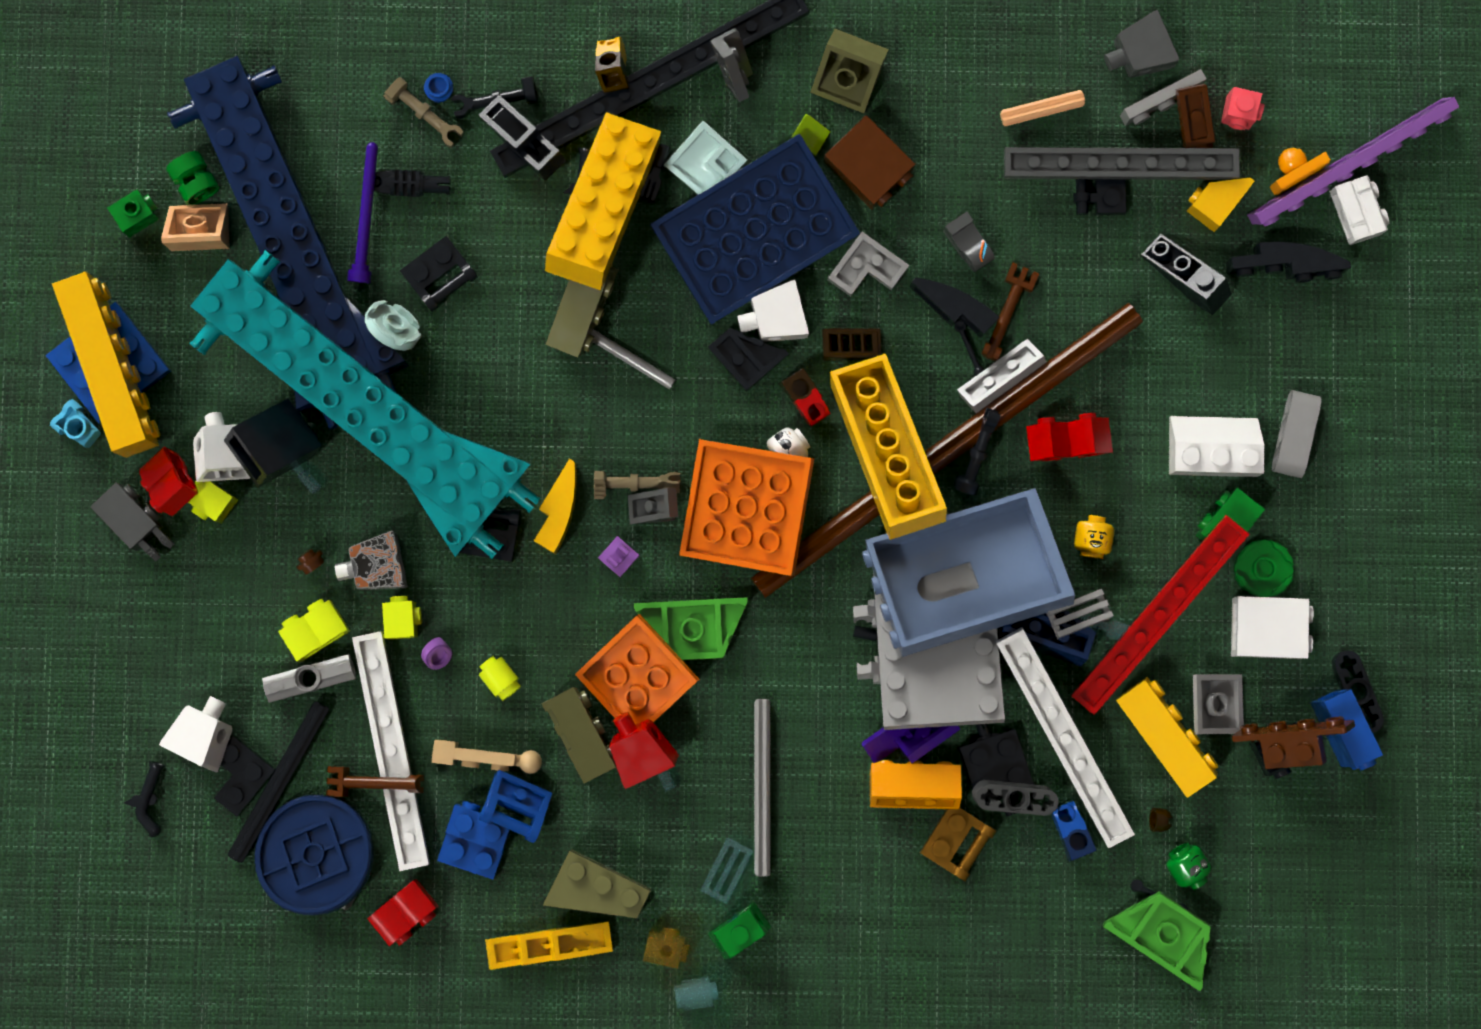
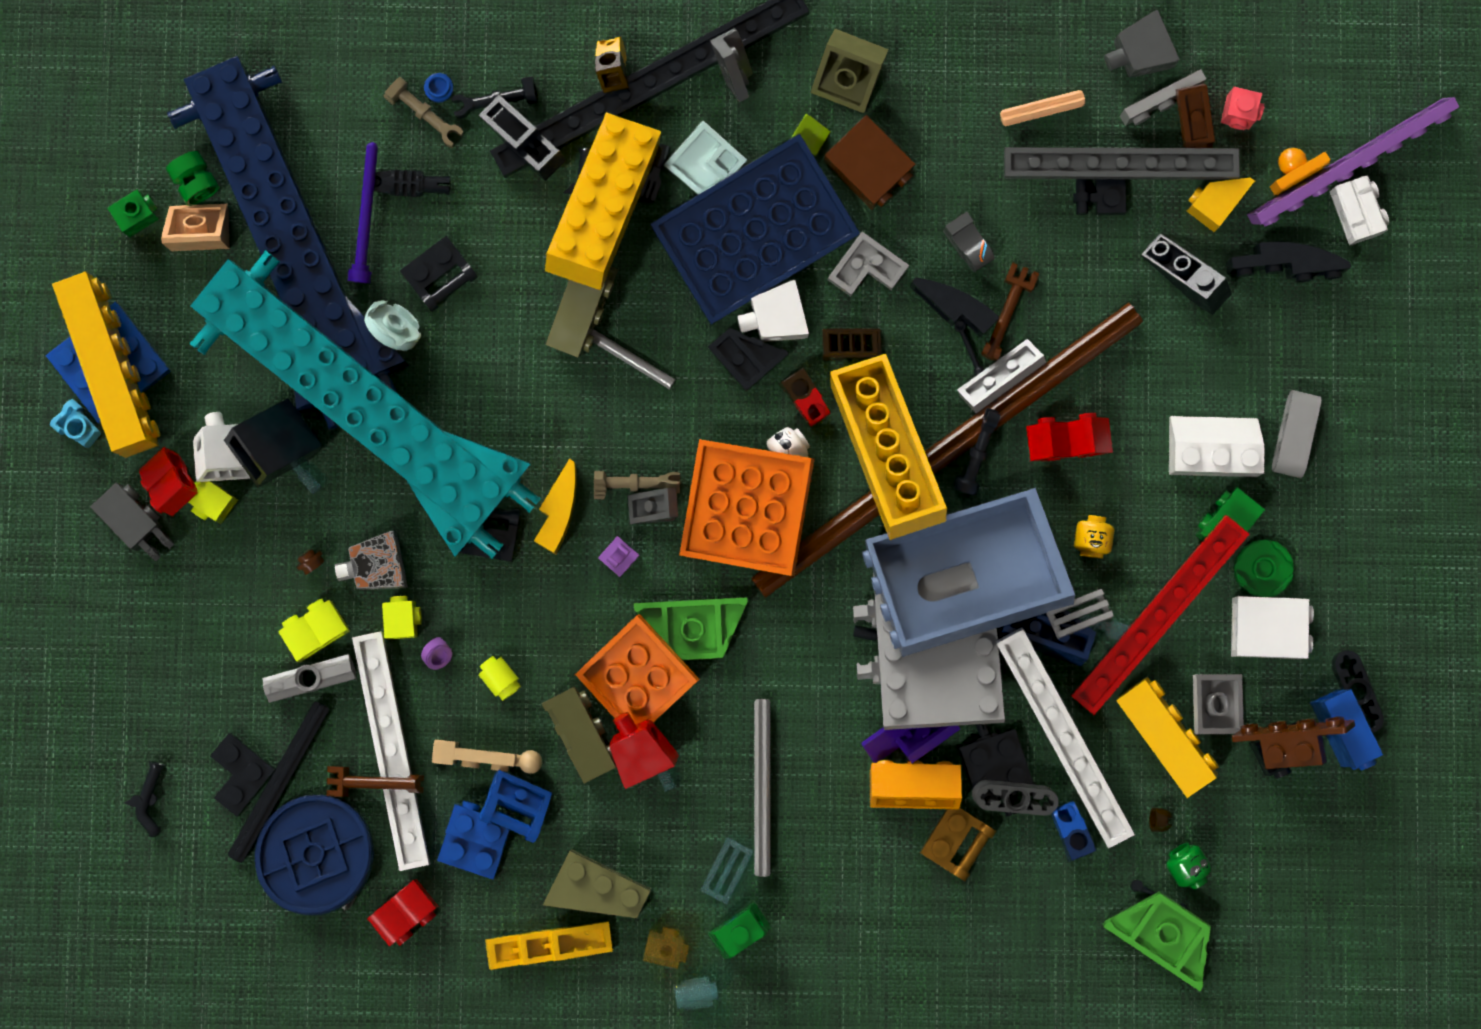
(200, 735): white torso -> none

